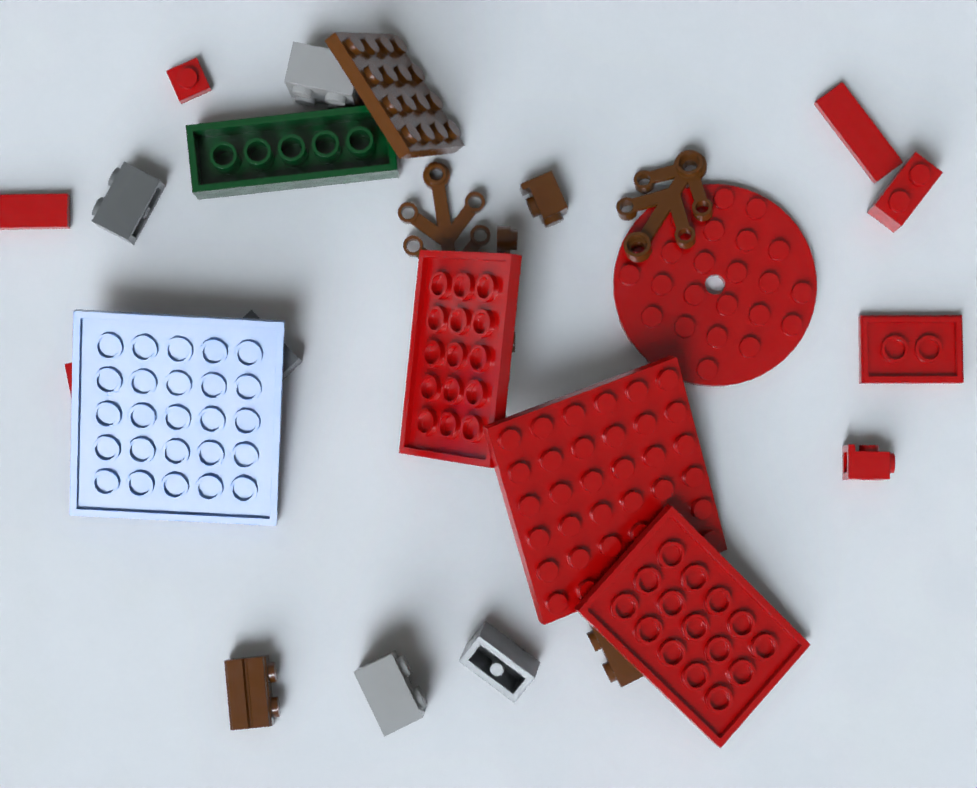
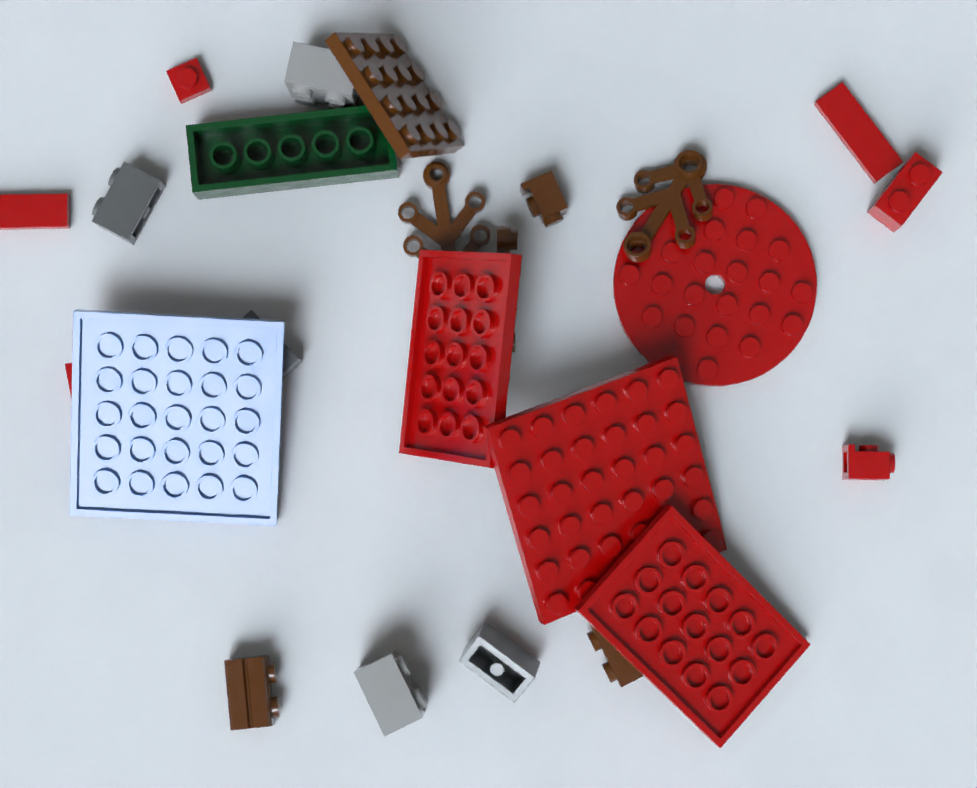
(910, 349): red tile -> none

